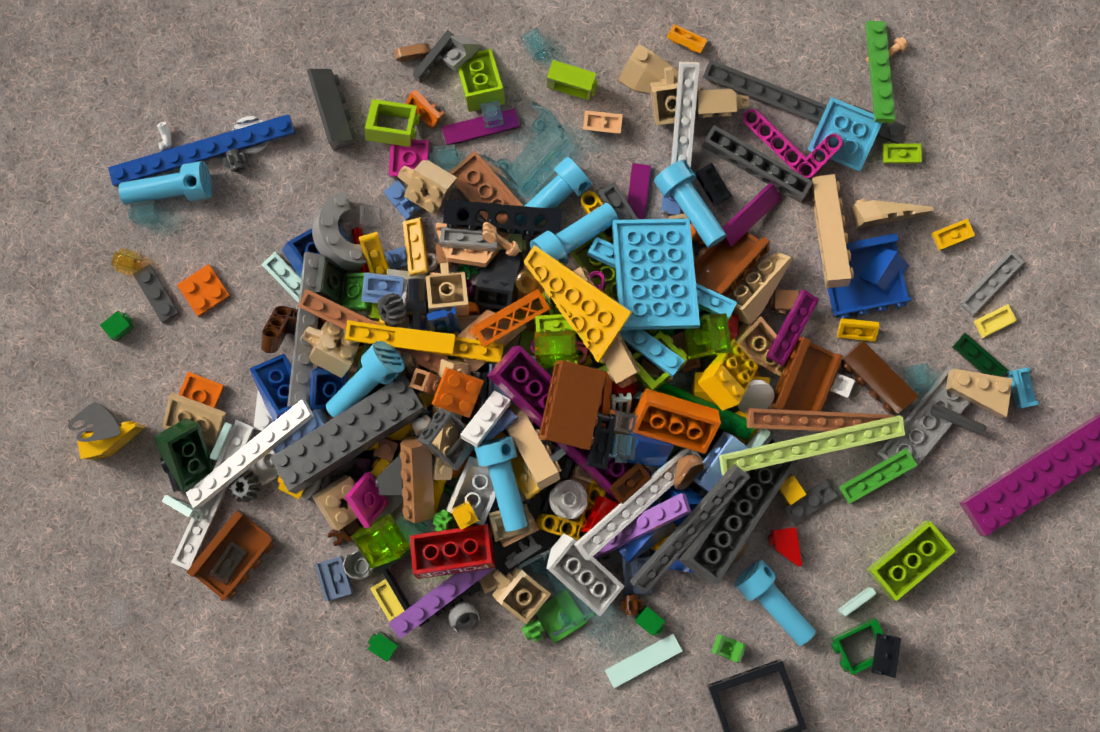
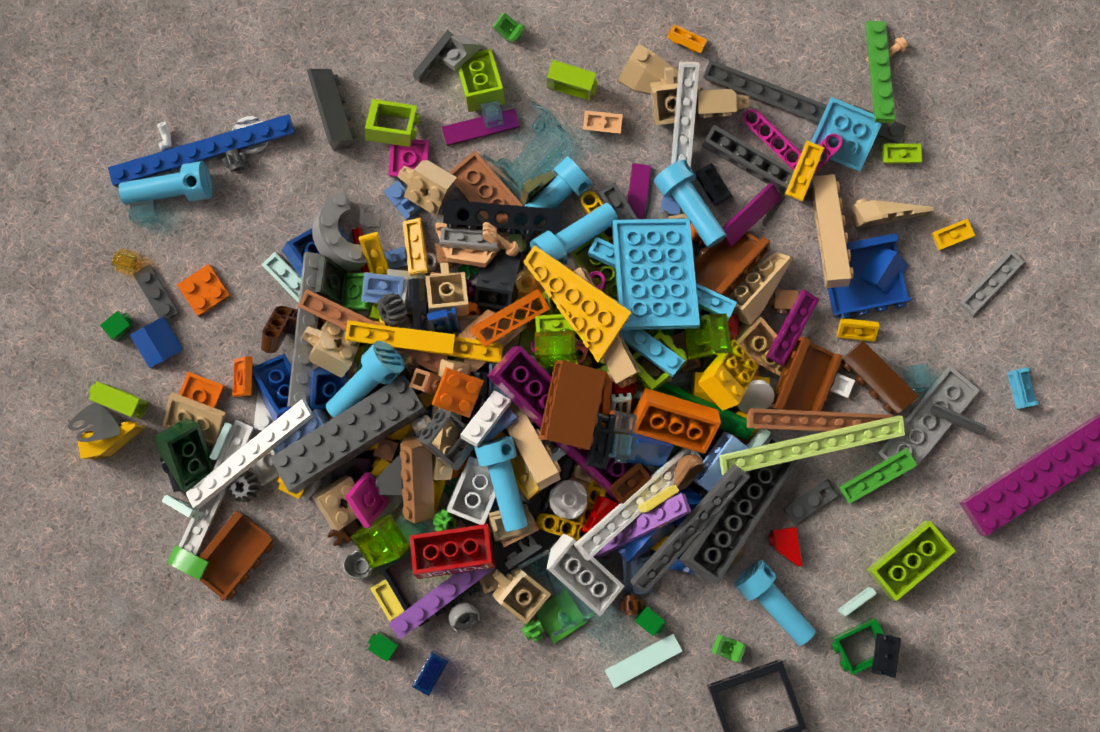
(118, 400): none -> lime window
(156, 341): none -> blue slope
(188, 562): none -> bright green slope
(228, 563): clear smoke plate -> none
(242, 377): none -> orange tile
(333, 579): sand blue plate -> none
(412, 52): medium nougat beam -> none
(427, 111): orange plate -> none
(430, 672): none -> clear blue brick
(444, 156): clear light blue brick -> none
(464, 515): yellow brick -> none
(508, 28): none -> bright green bracket
(534, 44): clear light blue brick -> none
(534, 186): none -> olive plate
(658, 498): none -> light yellow tile
(791, 490): yellow brick -> none
(804, 171): none -> yellow tile
(978, 356): dark green tile -> none
(983, 390): tan wedge -> none
(995, 321): light yellow tile -> none

